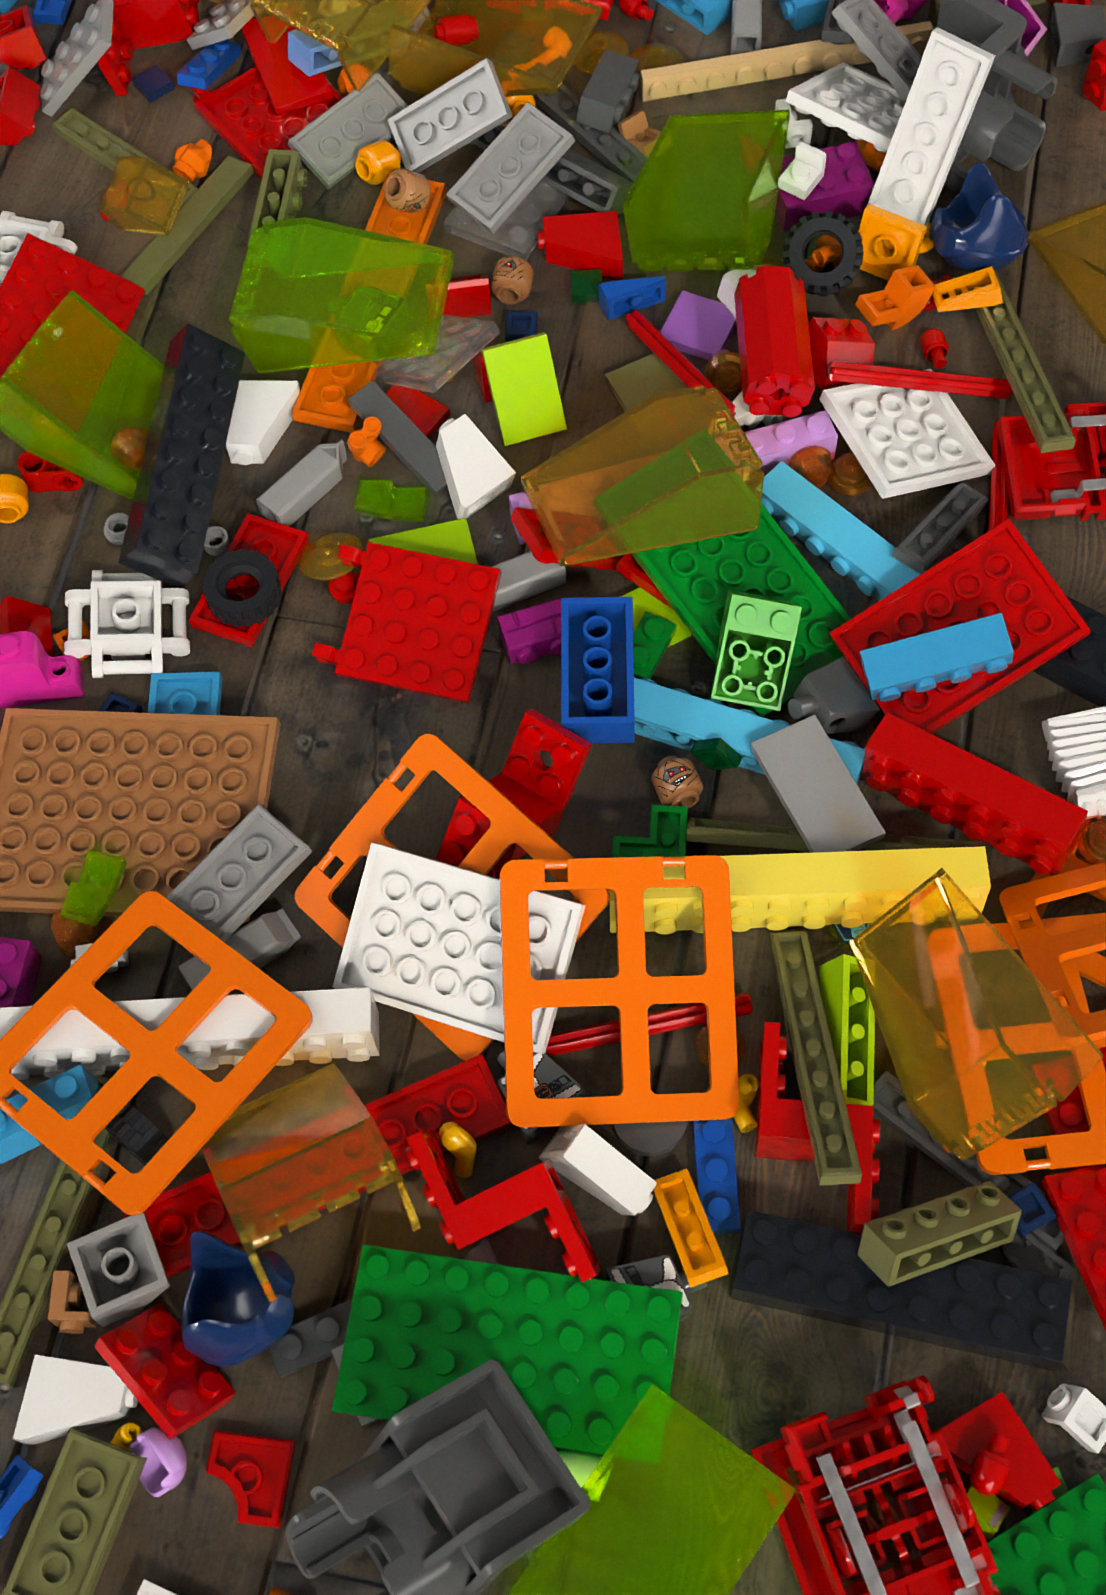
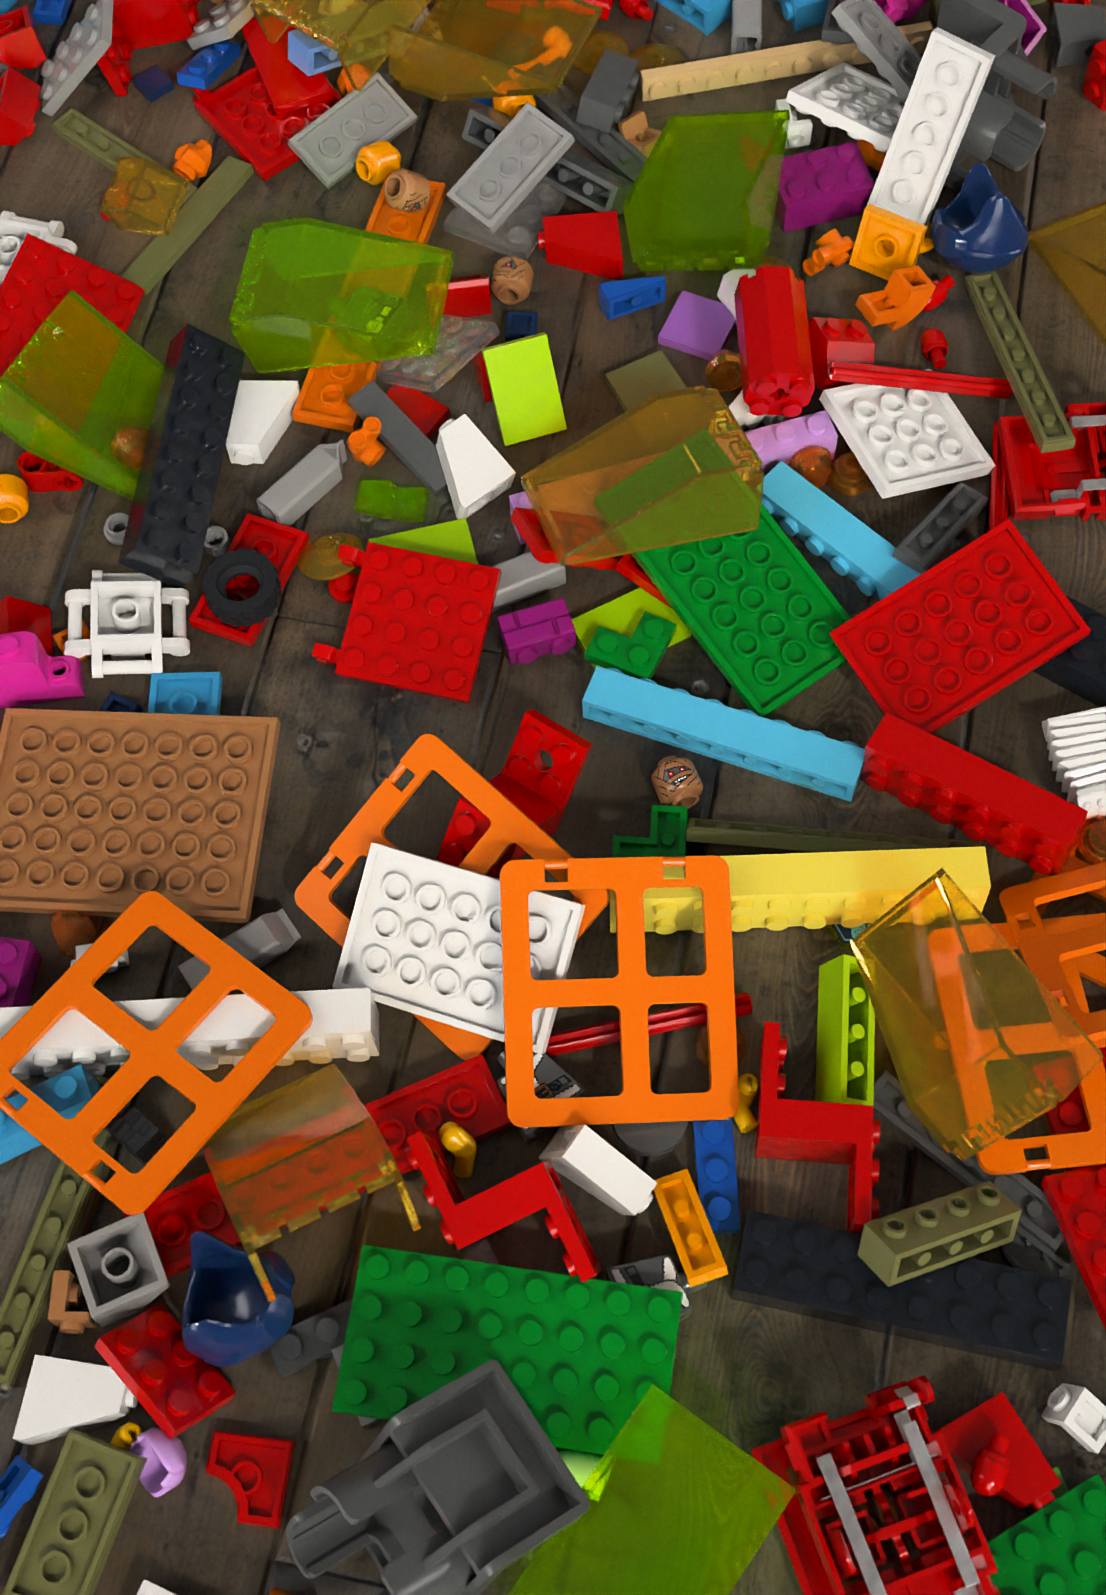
(95, 888): clear neon green slope -> none
(240, 873): light grey tile -> none
(280, 188): olive brick -> none
(450, 117): light grey plate -> none
(456, 29): red brick -> none
(585, 285): dark green tile -> none
(598, 668): blue brick -> none
(670, 354): red axle -> none
(716, 754): dark green tile -> none
(755, 650): bright green slope -> none
(804, 171): white bracket -> none
(814, 1060): olive tile -> none
(817, 788): light grey tile -> none
(824, 224): black tyre -> none
(835, 698): dark grey torso -> none
(937, 657): dark azure brick -> none
(977, 291): light orange slope -> none
(988, 1510): lime tile -> none
(1035, 1209): dark blue tile -> none

